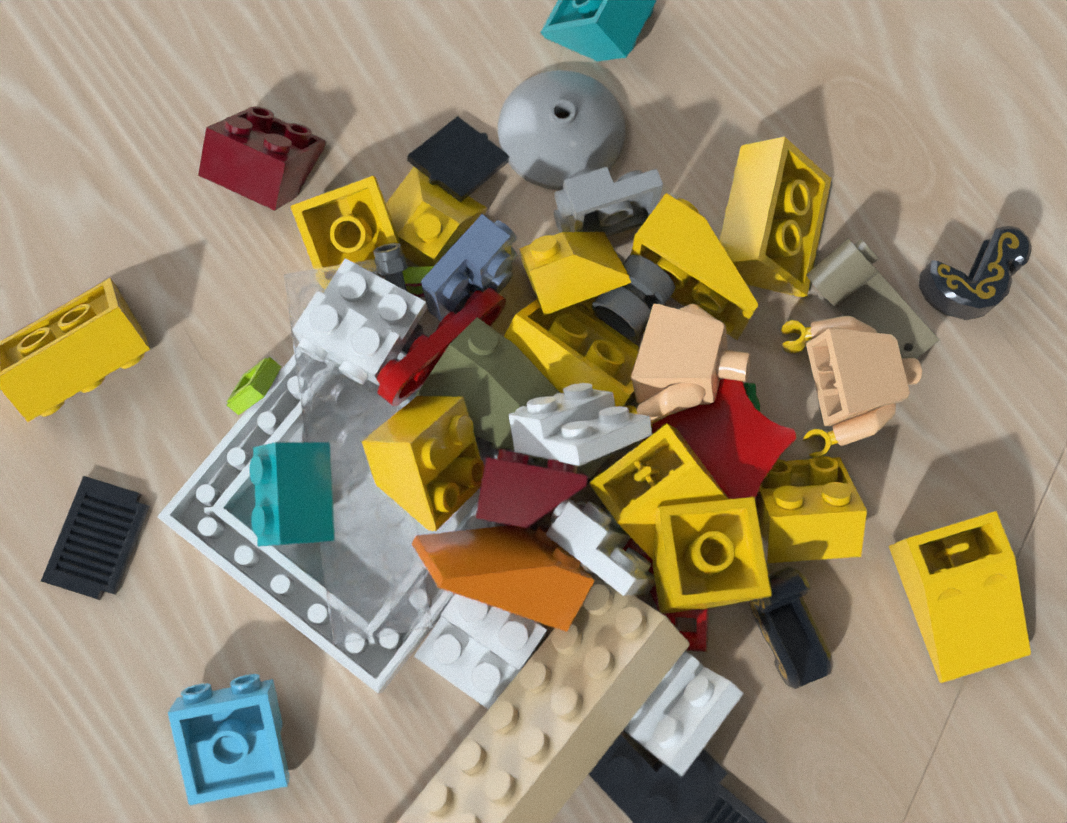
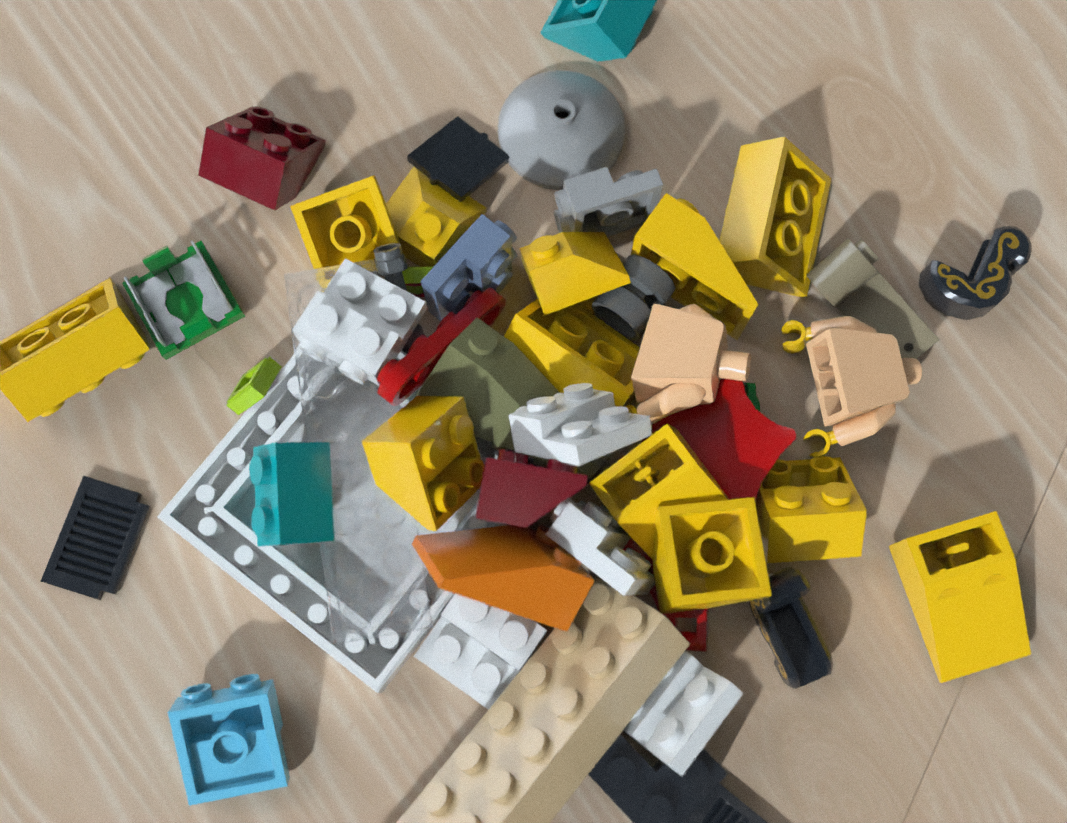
(182, 298): none -> piece

